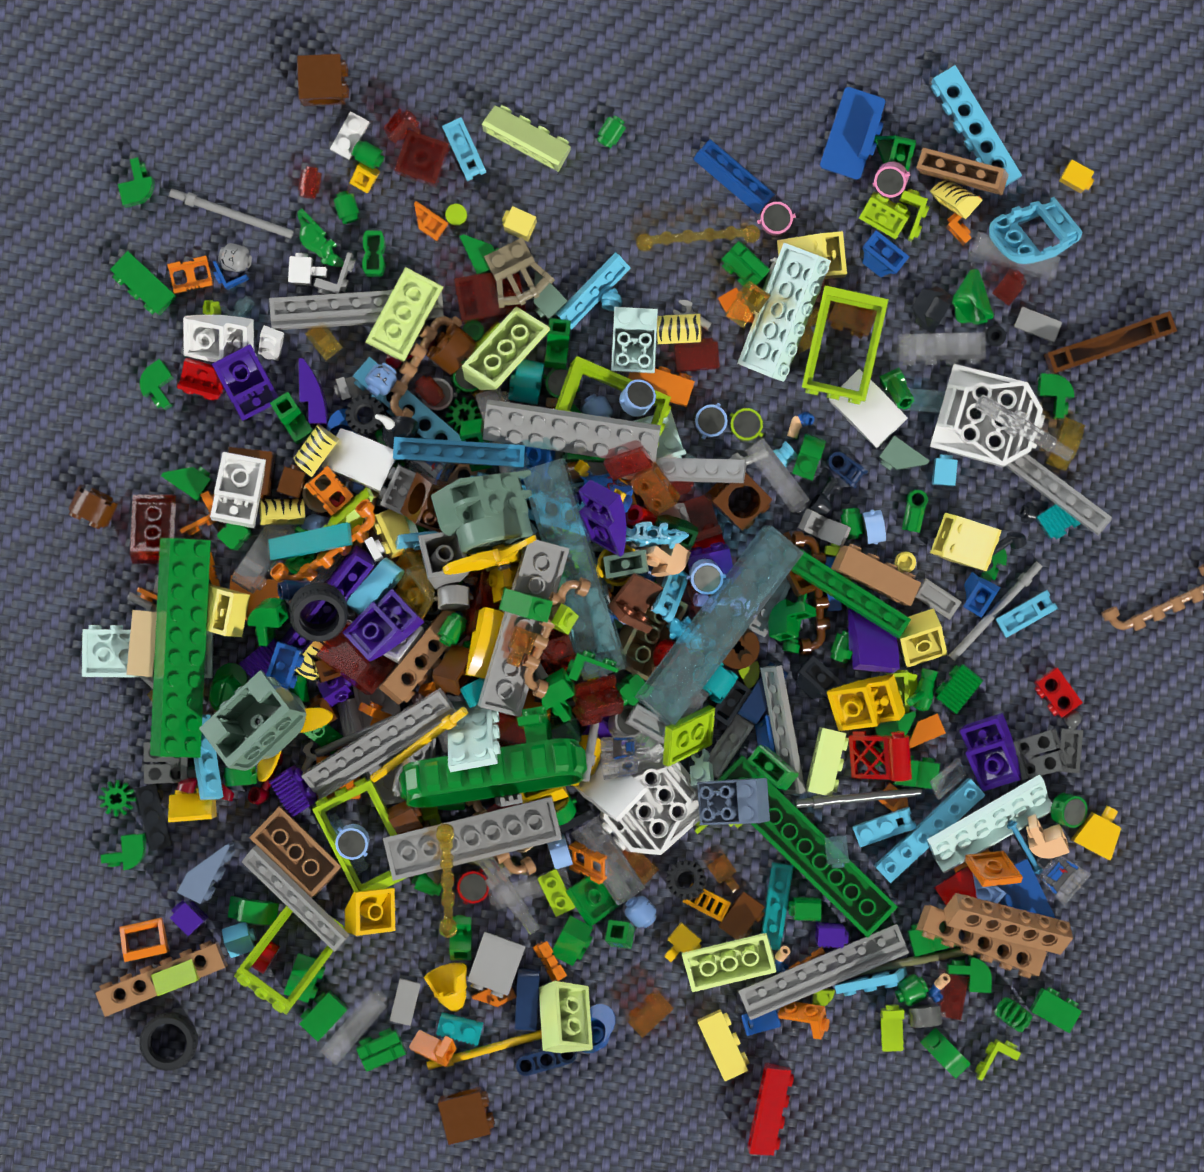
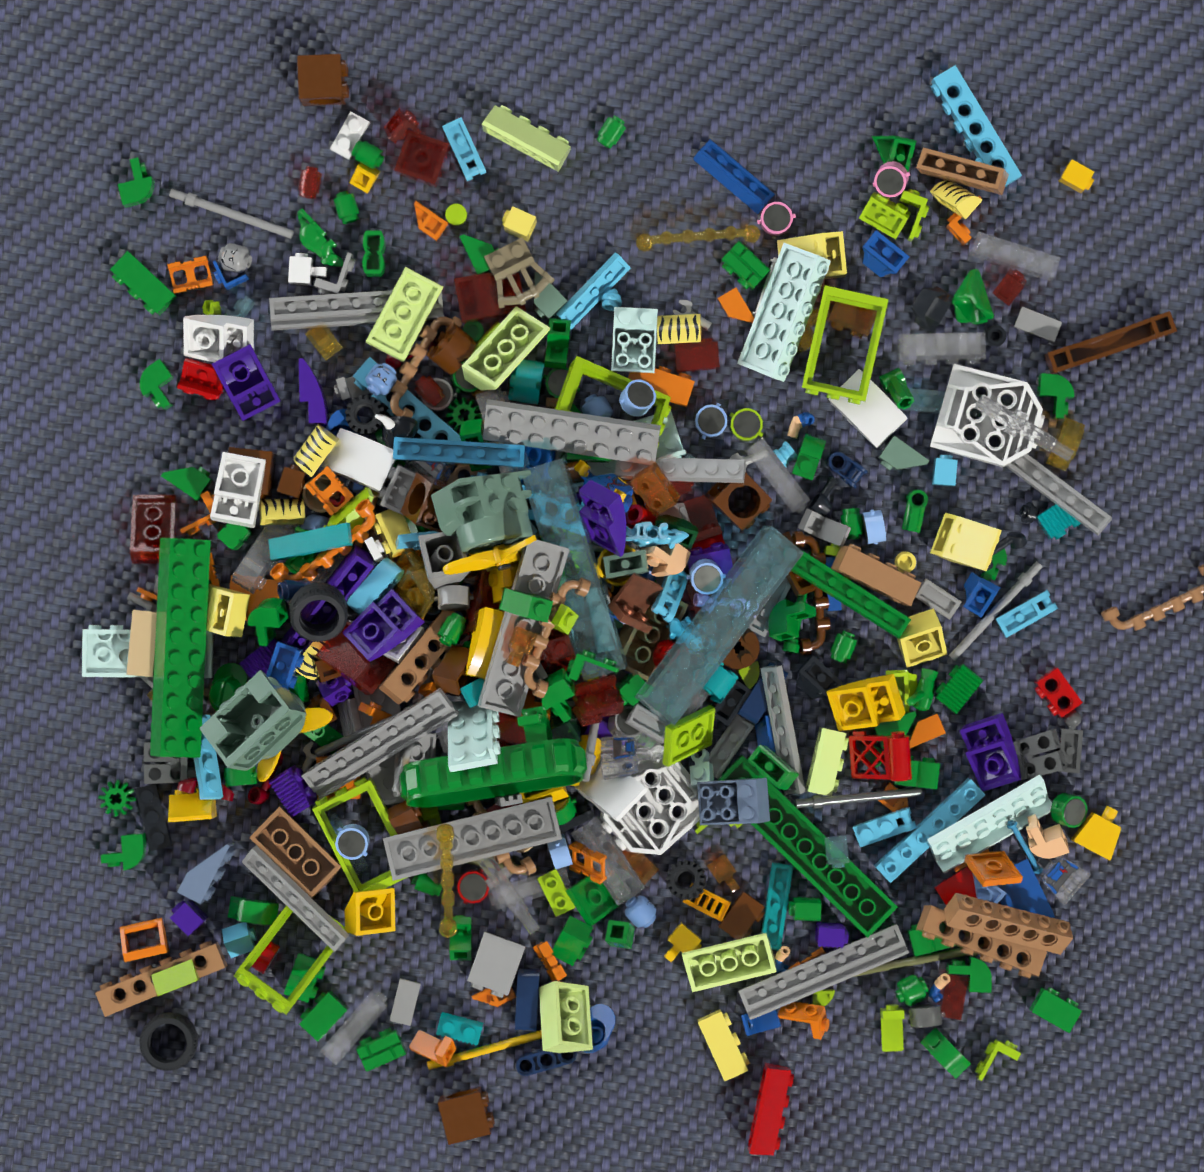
(92, 506): reddish brown brick -> none
(270, 343): white plate -> none
(292, 417): green brick -> none
(447, 724): yellow bar -> none
(449, 985): yellow helmet -> none
(628, 463): clear red plate -> none
(650, 1013): clear orange brick -> none
(748, 300): clear yellow brick -> none
(853, 133): blue bracket -> none
(870, 984): medium azure wing -> none
(871, 645): dark purple slope -> none
(947, 778): clear tile -> none
(1013, 1014): green gear -> none
(1015, 243): medium azure slope -> none

